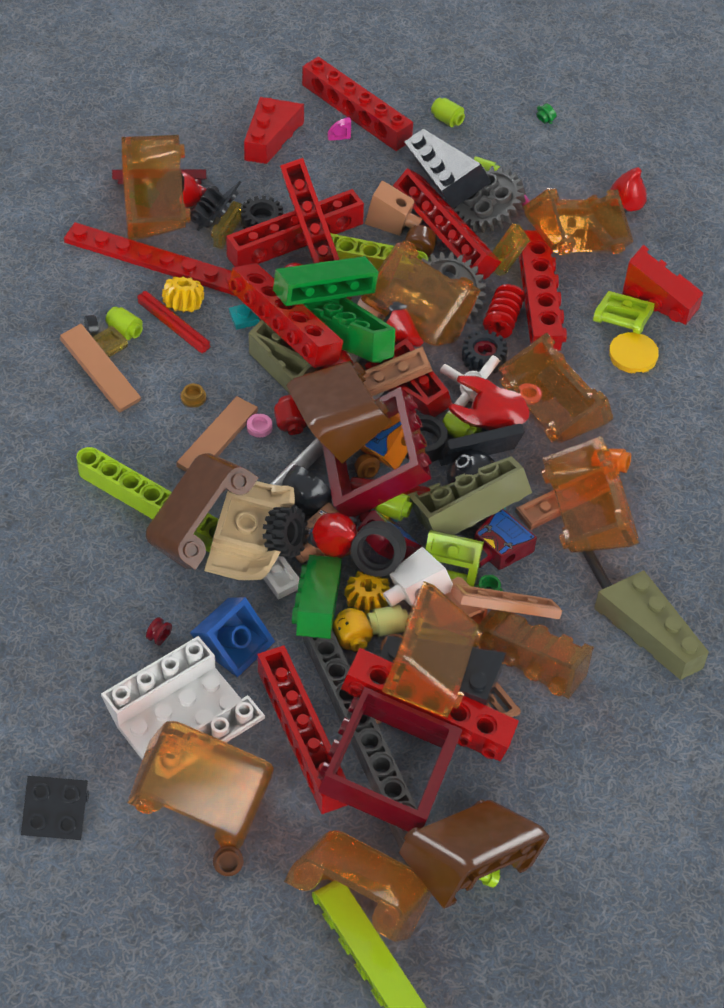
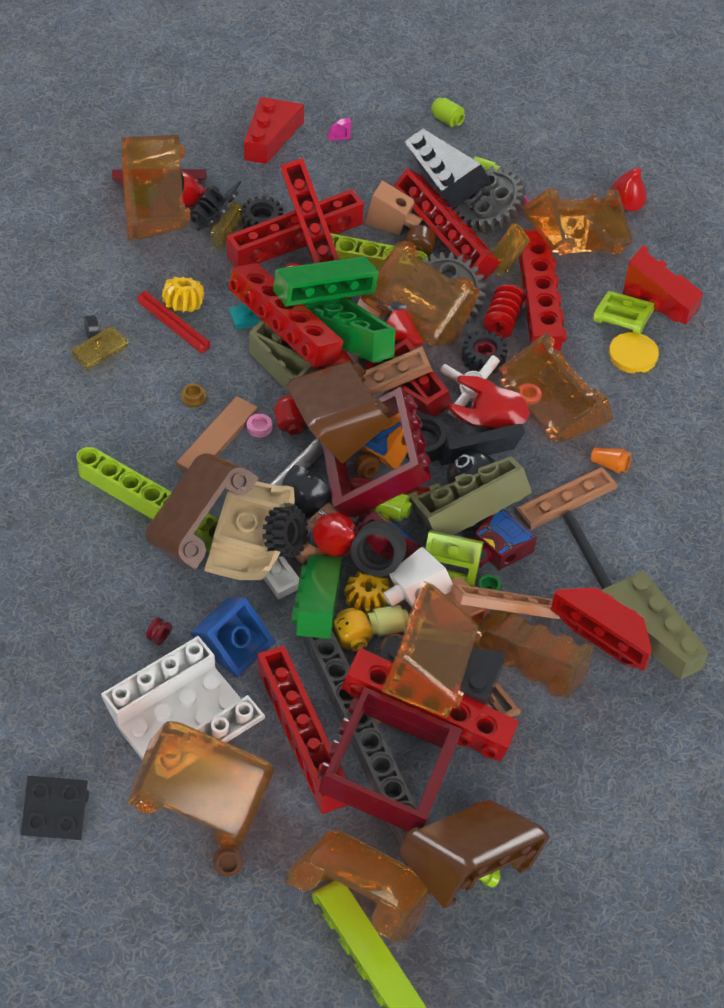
(100, 368): nougat tile -> none
(124, 322): lime brick -> none
(148, 257): red plate -> none
(357, 103): red brick -> none
(457, 428): lime brick -> none
(546, 113): green plate -> none
(590, 498): clear orange windscreen -> none
(605, 624): none -> red wedge

